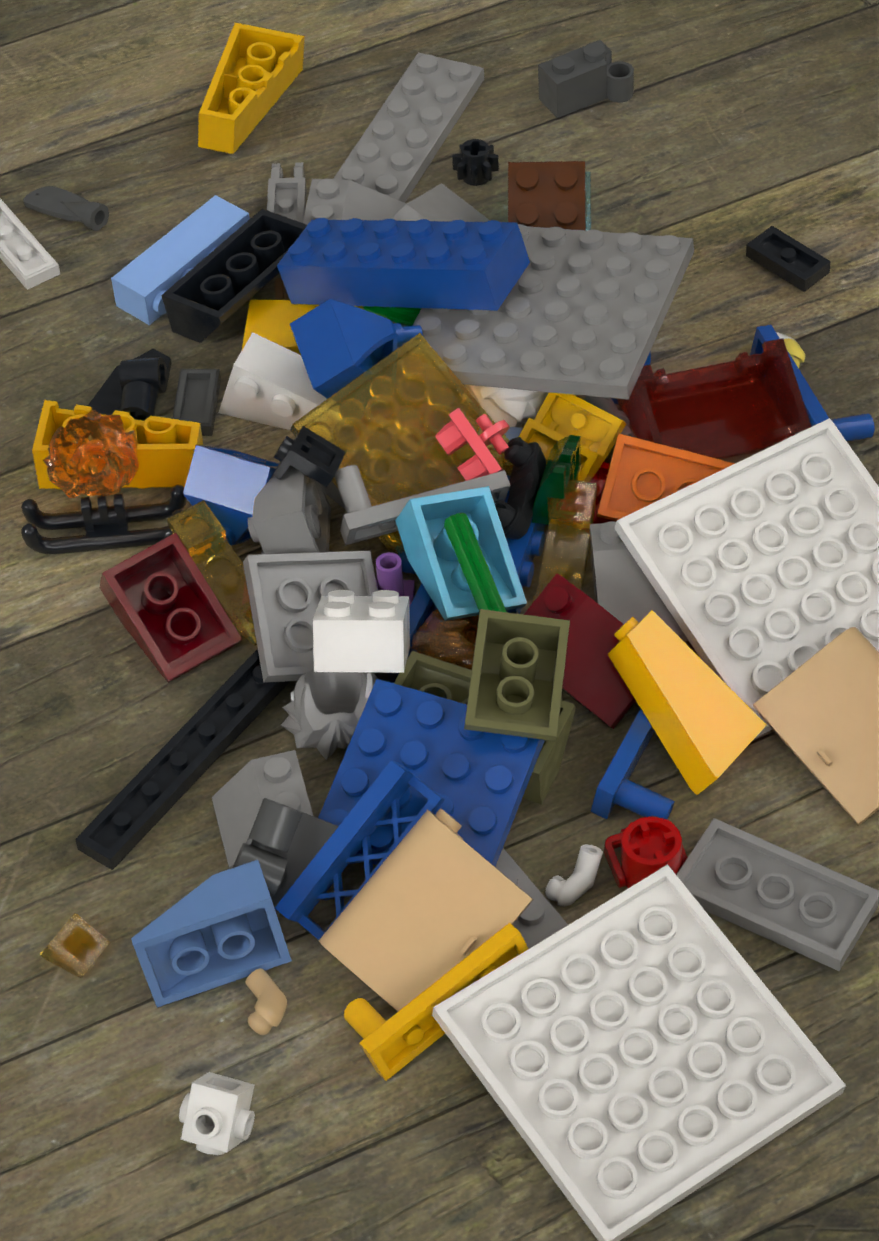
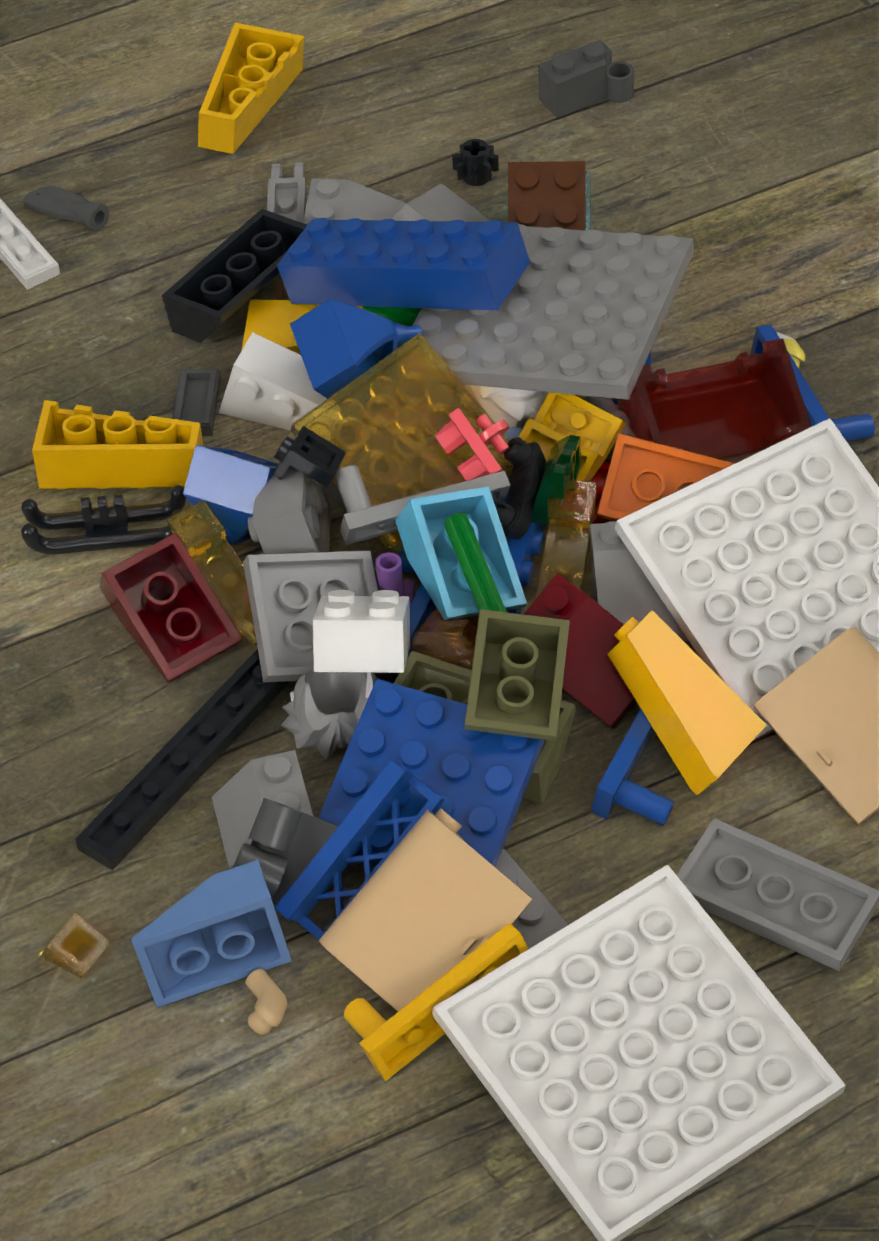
(92, 456): clear orange hair -> none
(134, 386): black panel -> none
(157, 269): light blue brick -> none
(217, 1113): white brick -> none
(412, 125): light grey plate -> none
(581, 879): white arm -> none
(645, 848): red piece -> none
(788, 258): black plate -> none

